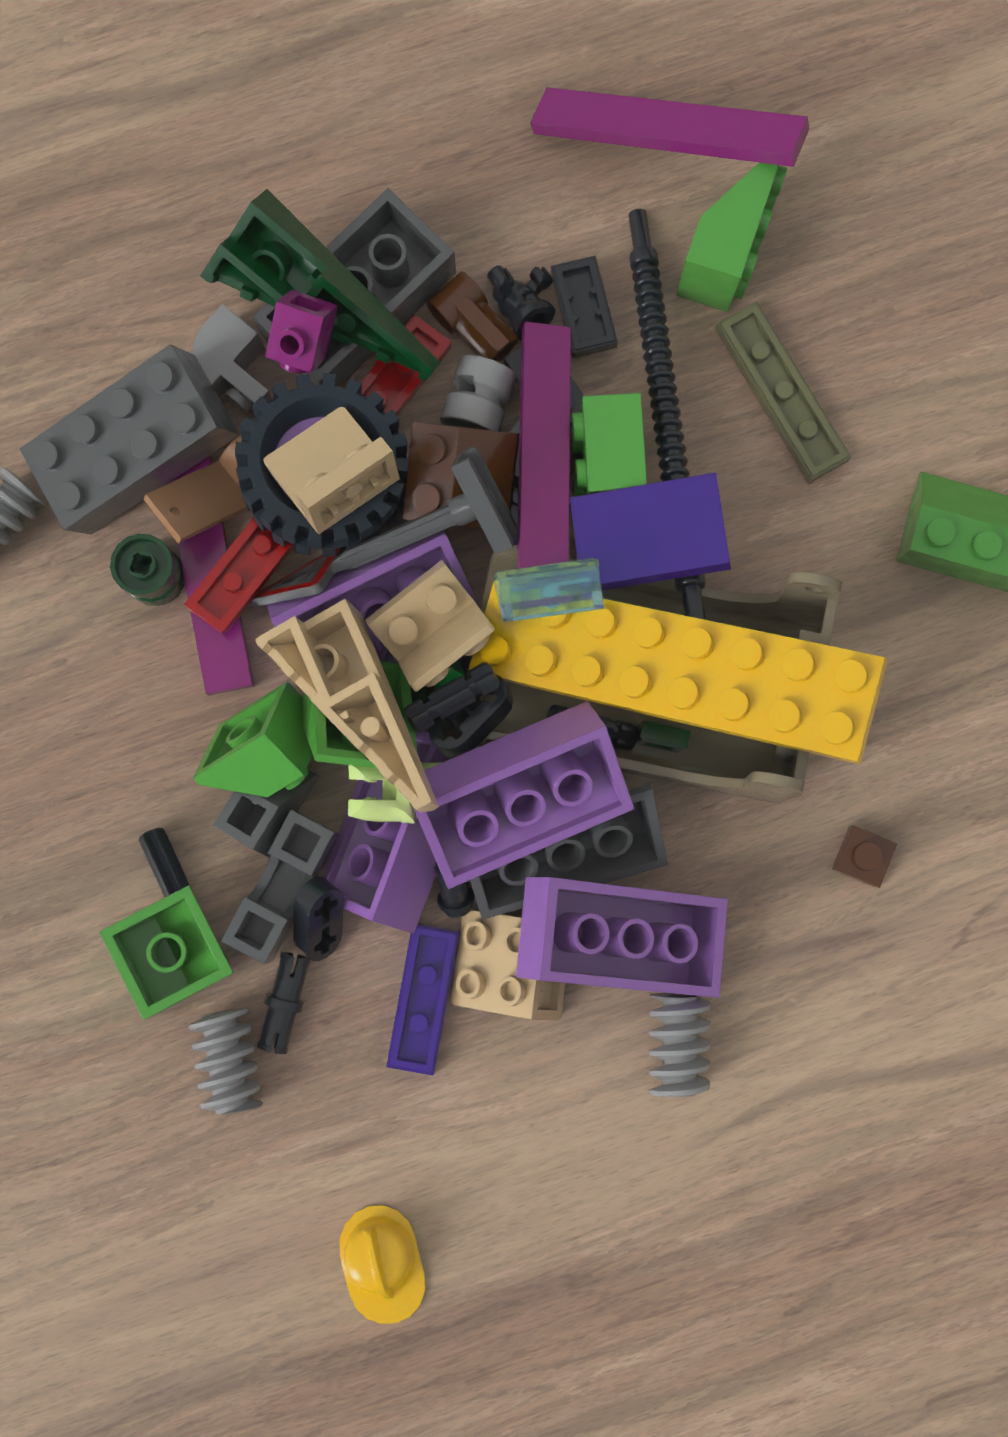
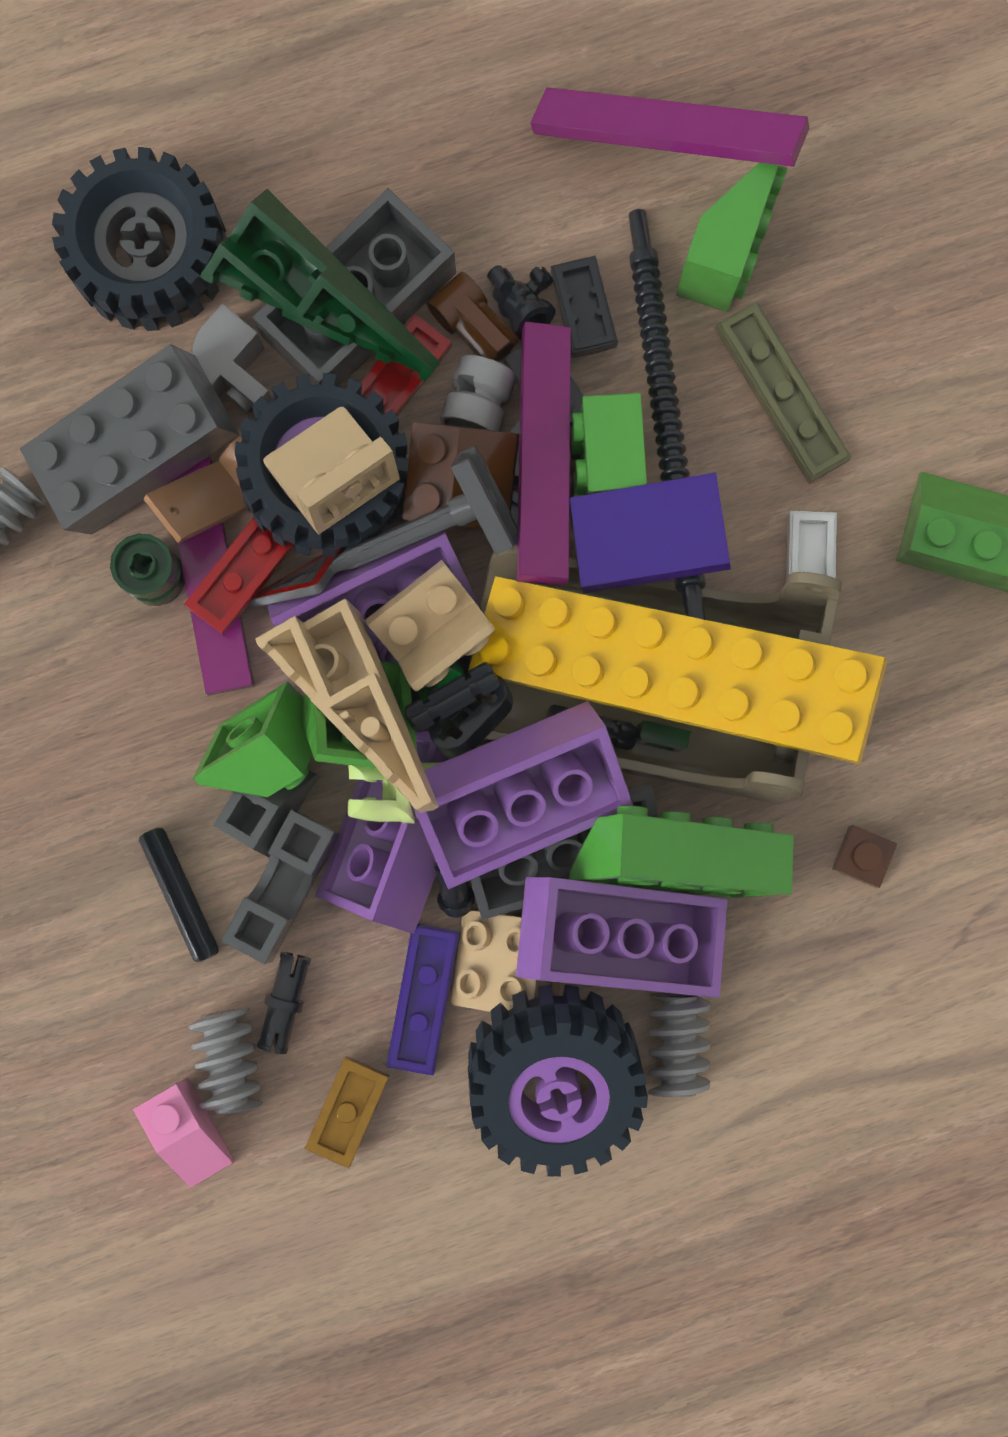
(132, 201): none -> black wheel
(166, 952): bright green slope -> none
(184, 1133): none -> bright pink slope
(300, 332): magenta brick -> none
(318, 918): black beam -> none
(347, 1112): none -> pearl gold plate
(382, 1264): yellow piece -> none
(547, 1043): none -> black wheel
(549, 589): clear light blue panel -> none
(686, 855): none -> bright green slope
(811, 542): none -> white tile

